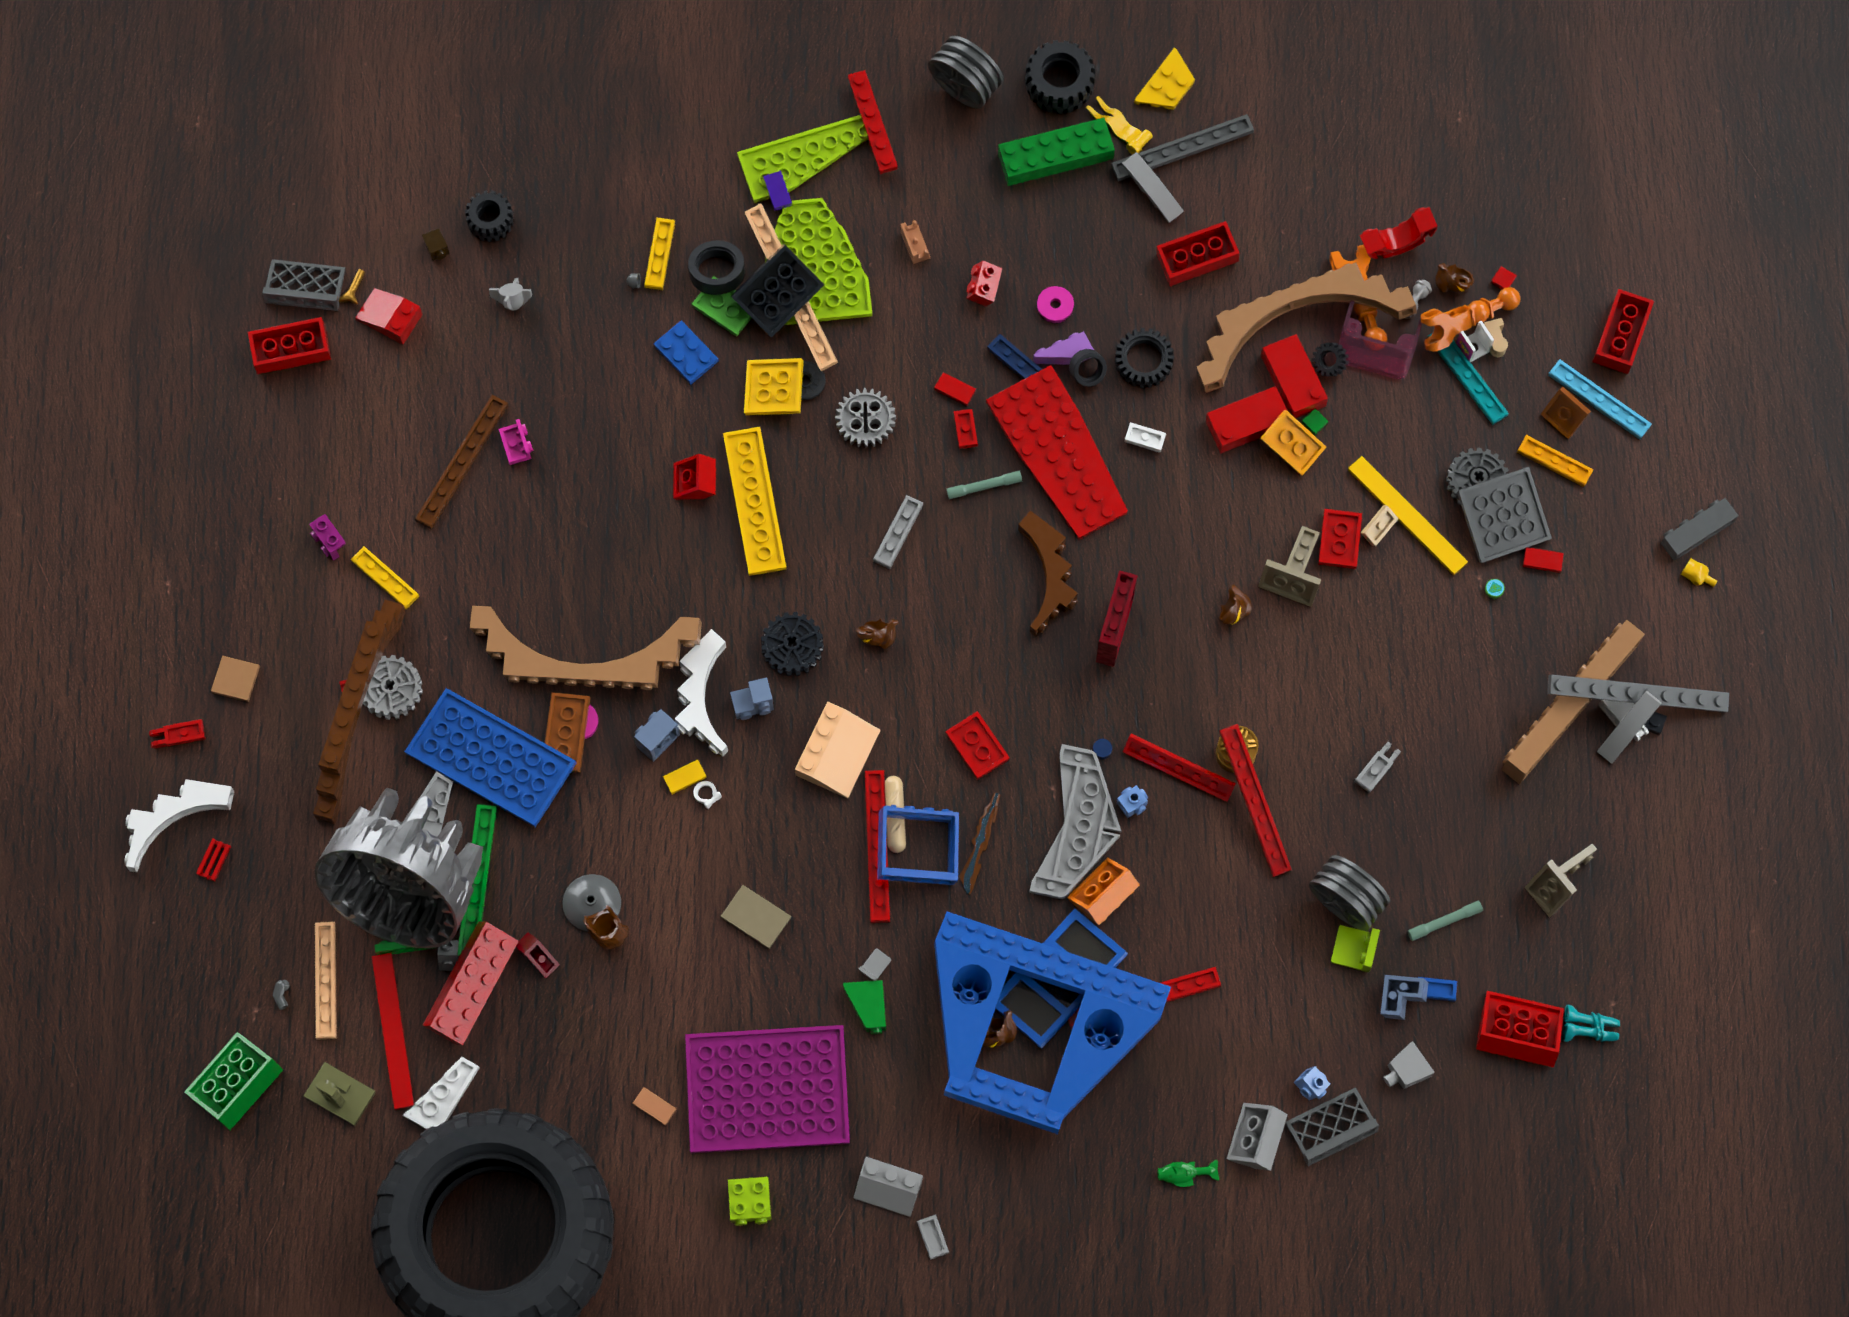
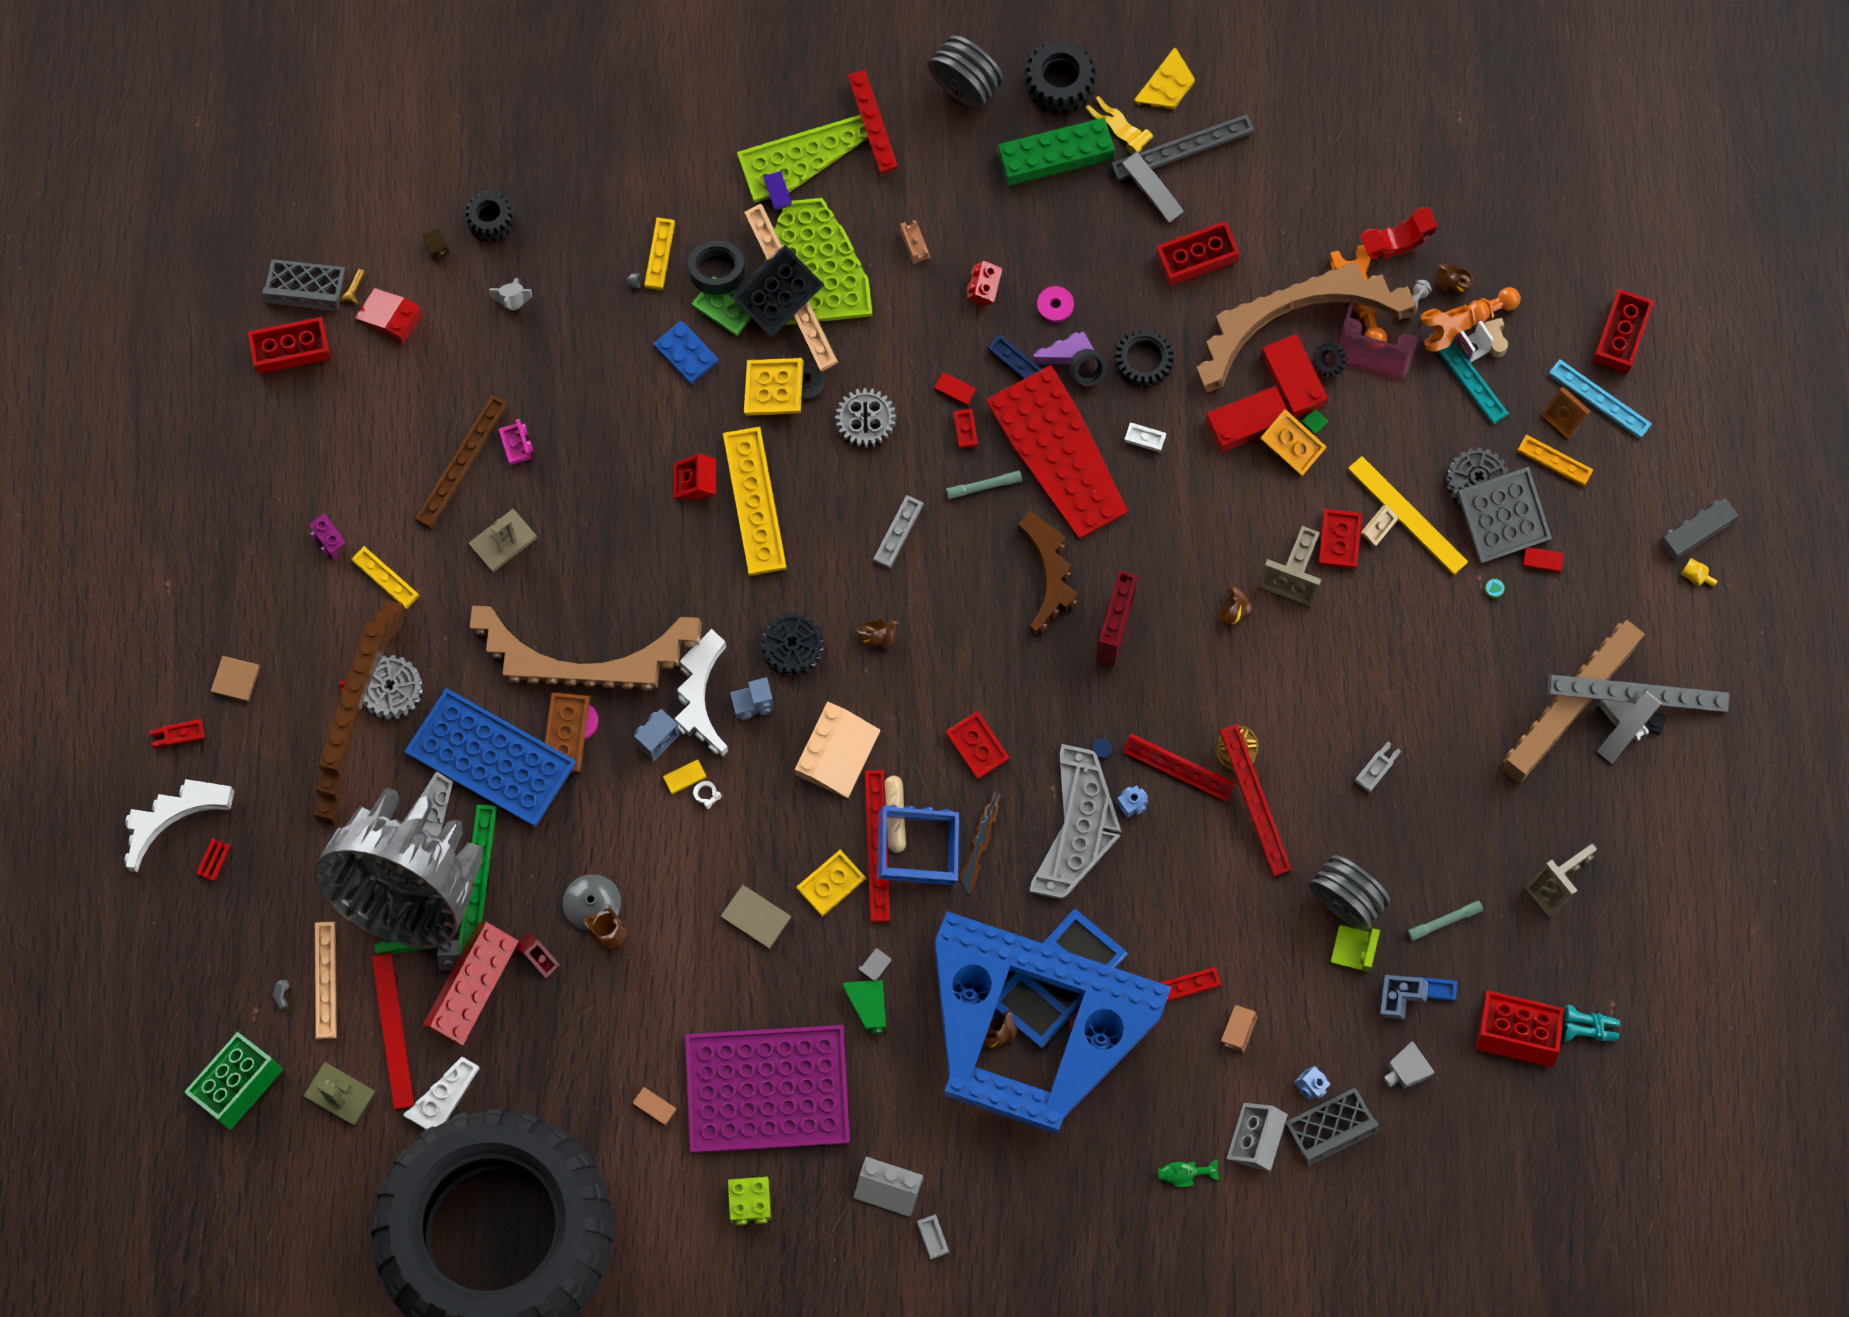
(502, 540): none -> dark tan piece
(831, 883): none -> yellow tile
(1103, 890): orange slope -> none
(1239, 1028): none -> nougat hinge
(1503, 278): red tile -> none

